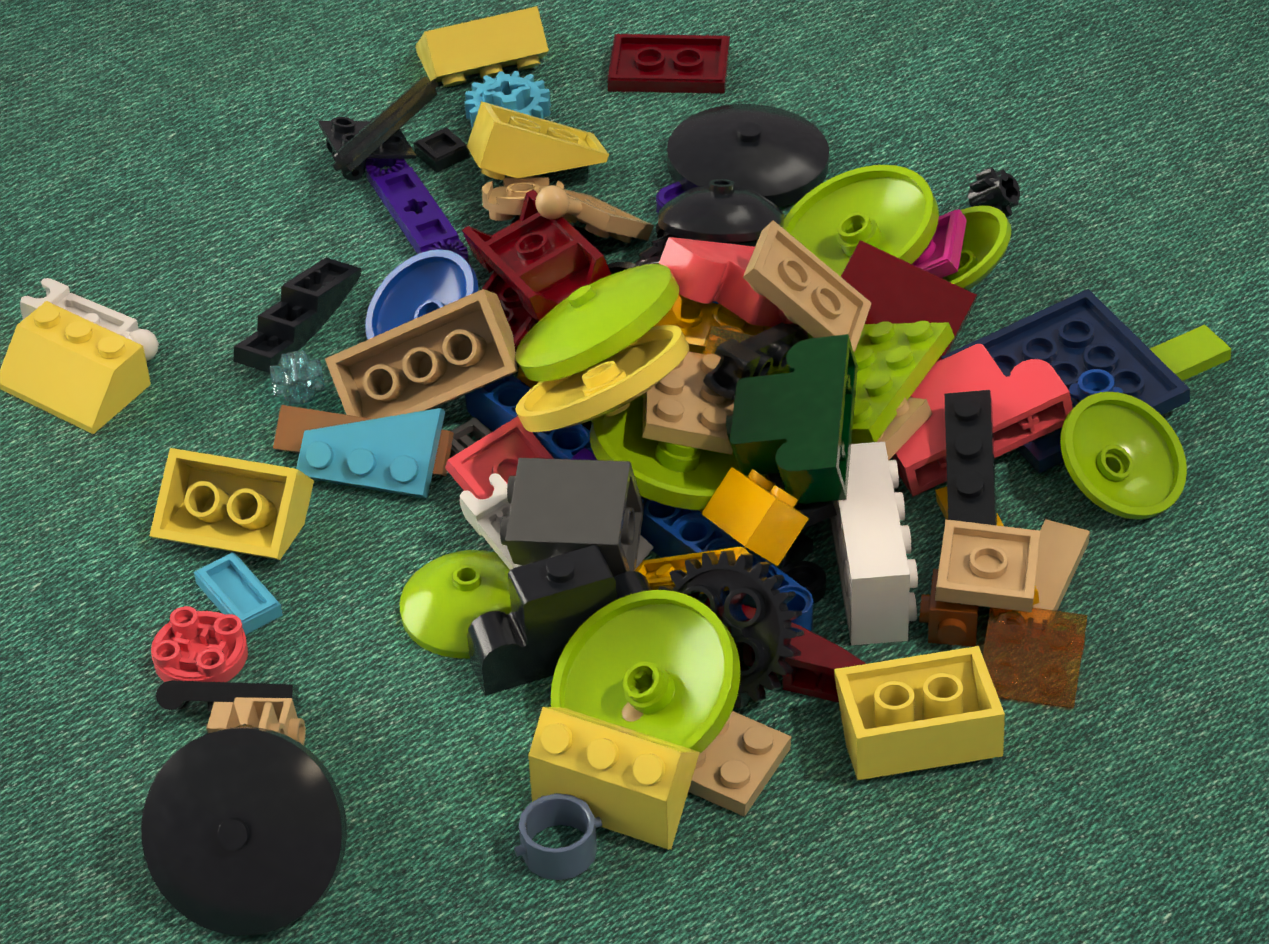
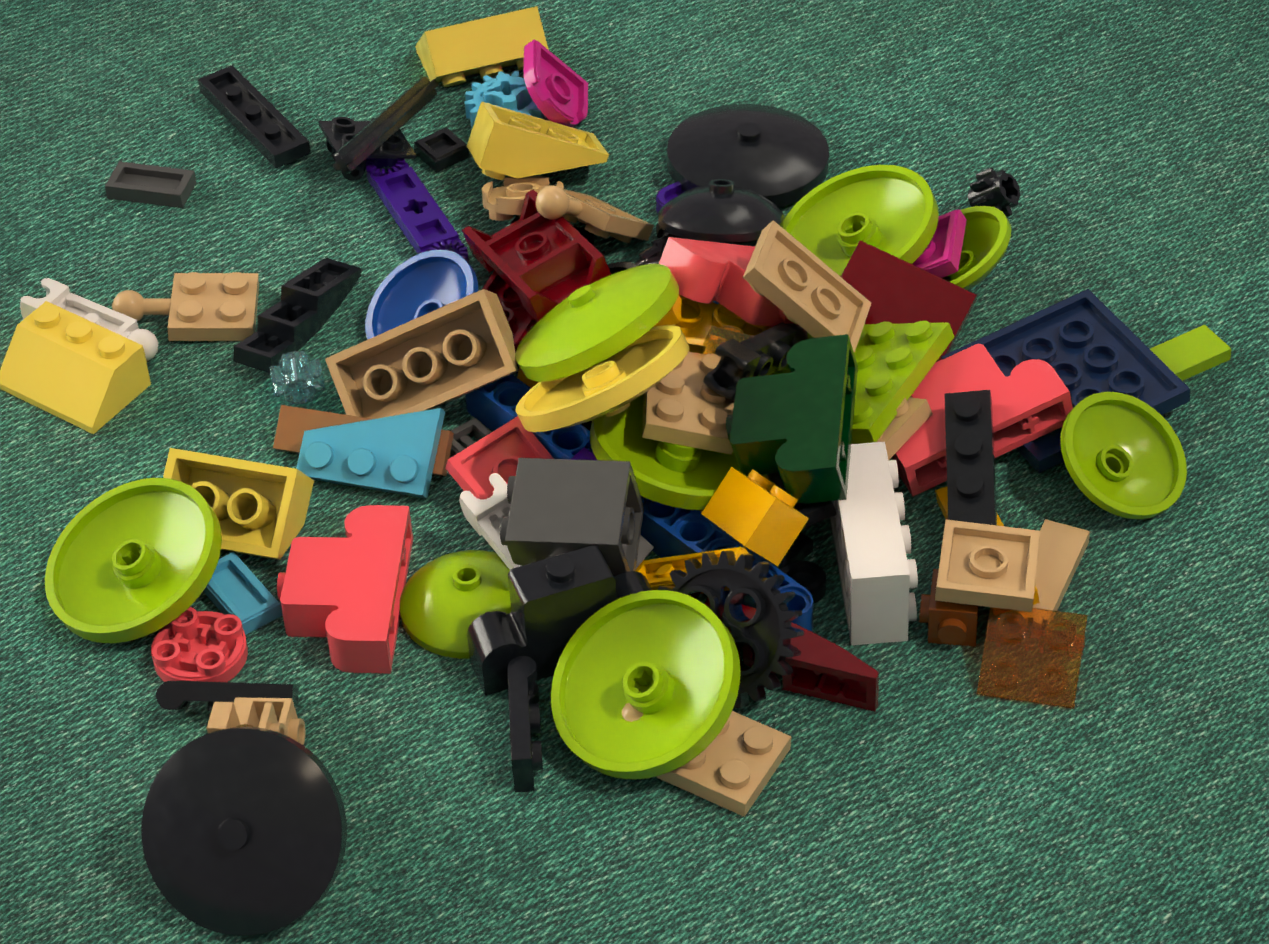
(133, 560): none -> lime dish
(150, 184): none -> dark grey tile
(201, 306): none -> tan plate
(254, 116): none -> black plate
(351, 587): none -> coral brick
(524, 720): none -> black plate
(554, 86): none -> dark pink tile
(554, 811): sand blue piece -> none
(621, 774): light yellow slope -> none
(669, 63): dark red tile -> none
(919, 712): light yellow slope -> none
(1093, 382): blue plate -> none

